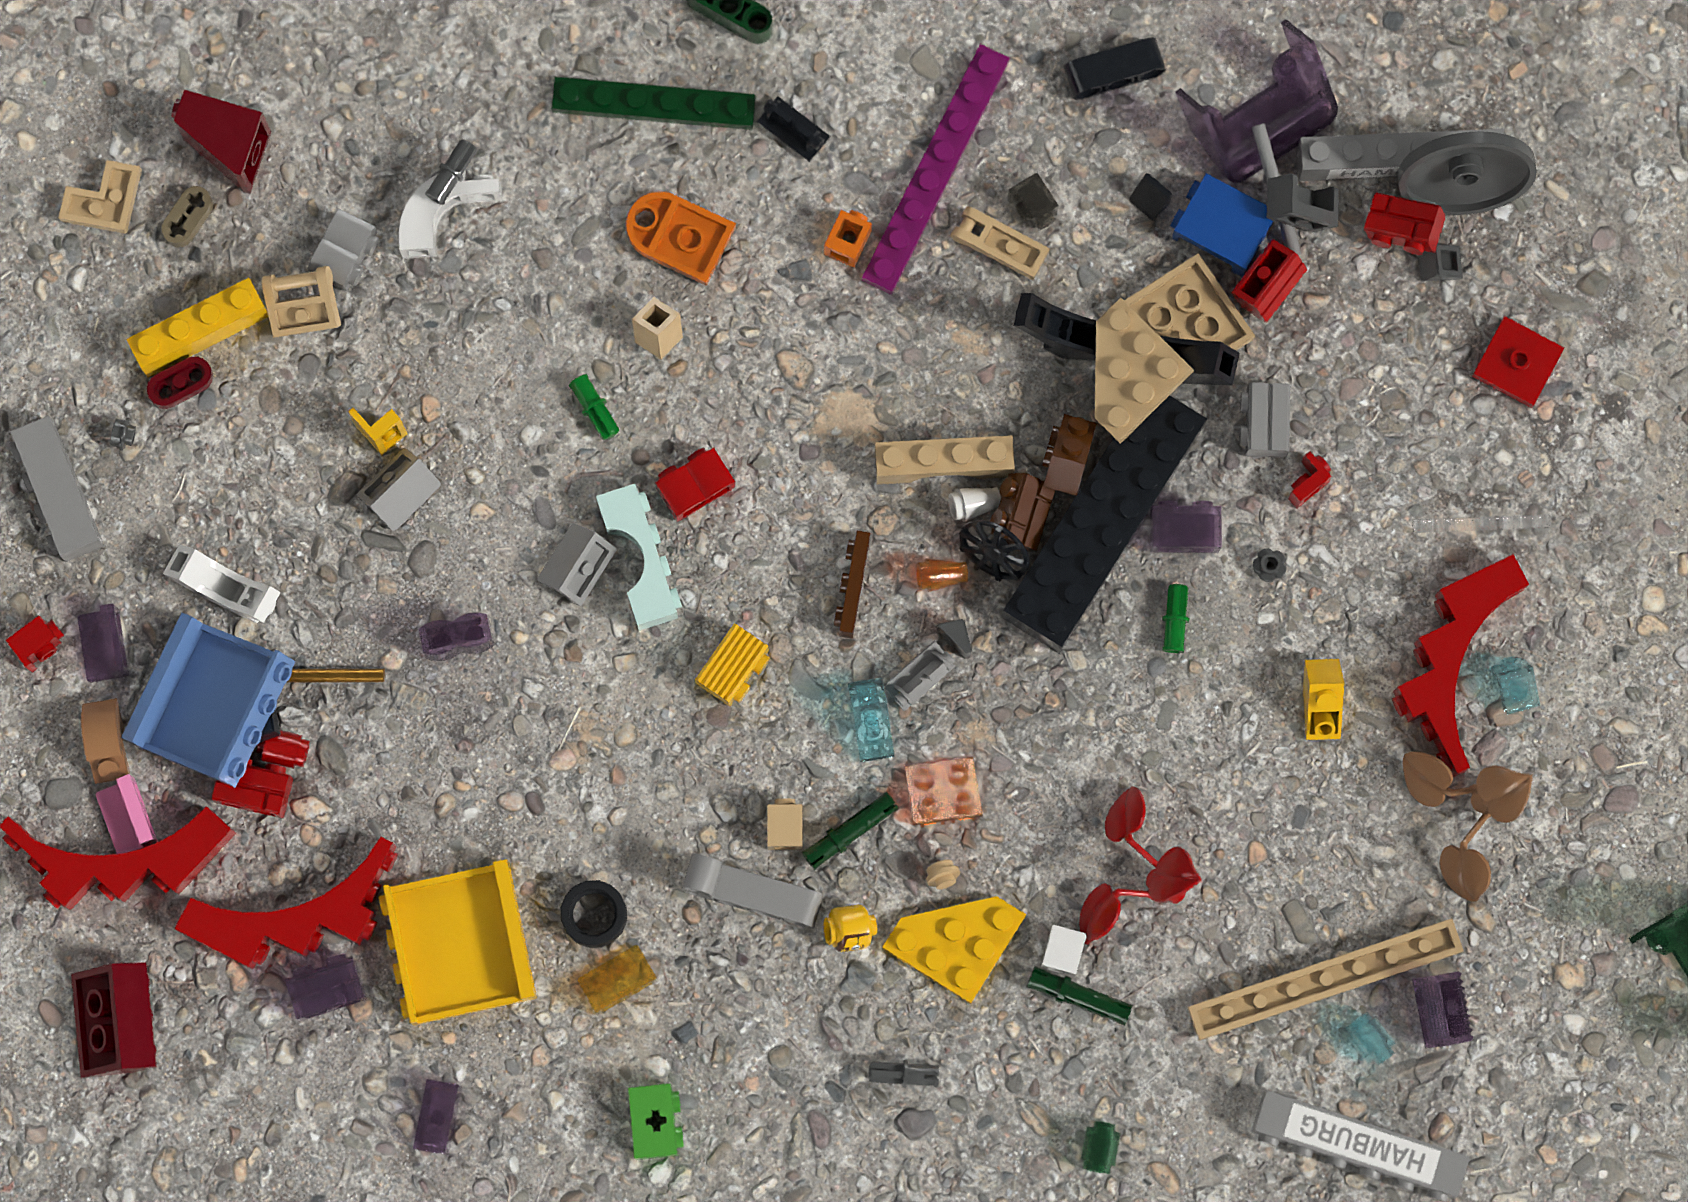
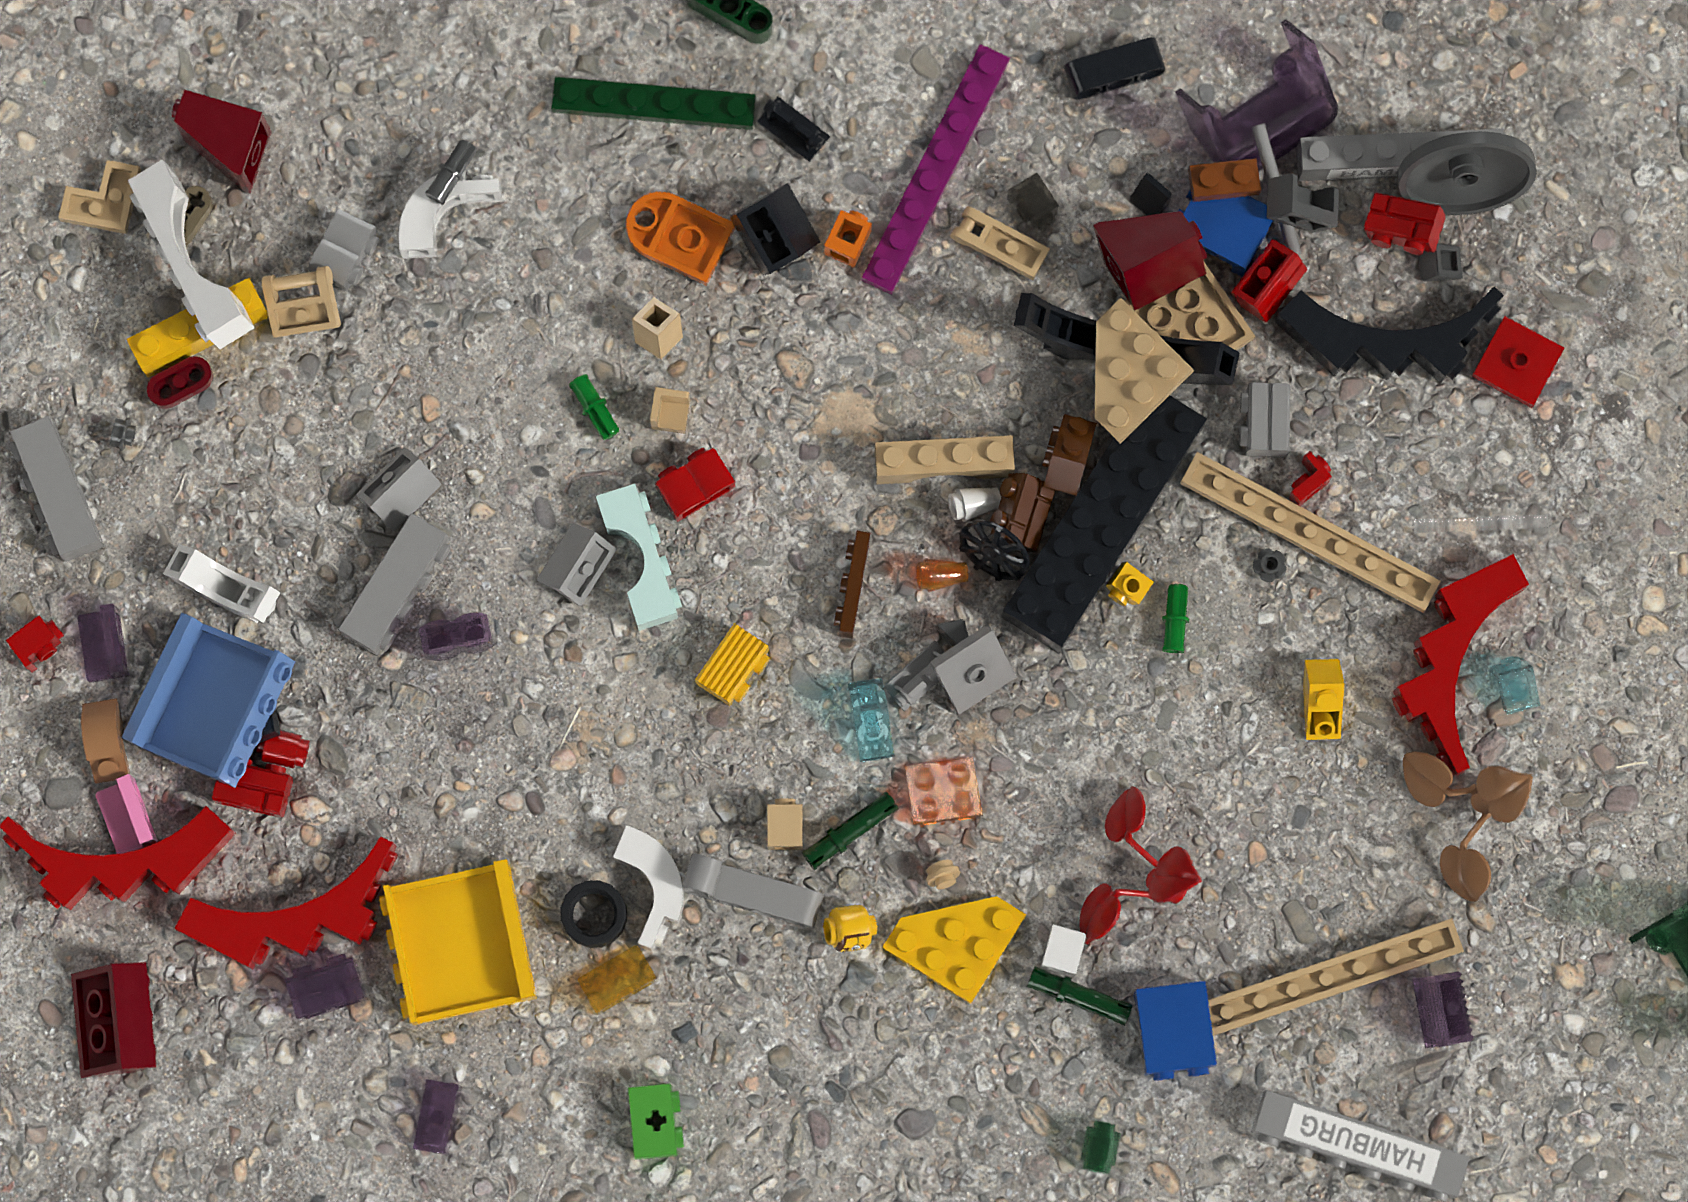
(164, 204): none -> white arch
(337, 675): pearl gold bar -> none
(383, 433): yellow panel -> none
(395, 585): none -> light grey brick
(655, 863): none -> white arch
(670, 410): none -> tan panel
(775, 229): none -> black slope
(903, 1073): dark grey axle -> none
(973, 669): none -> light grey plate
(1128, 585): none -> yellow plate
(1151, 254): none -> dark red slope
(1175, 1030): none -> blue panel
(1185, 528): clear purple brick -> none
(1224, 180): none -> dark orange plate
(1310, 532): none -> tan plate
(1337, 340): none -> black arch
(1371, 1039): clear light blue brick -> none

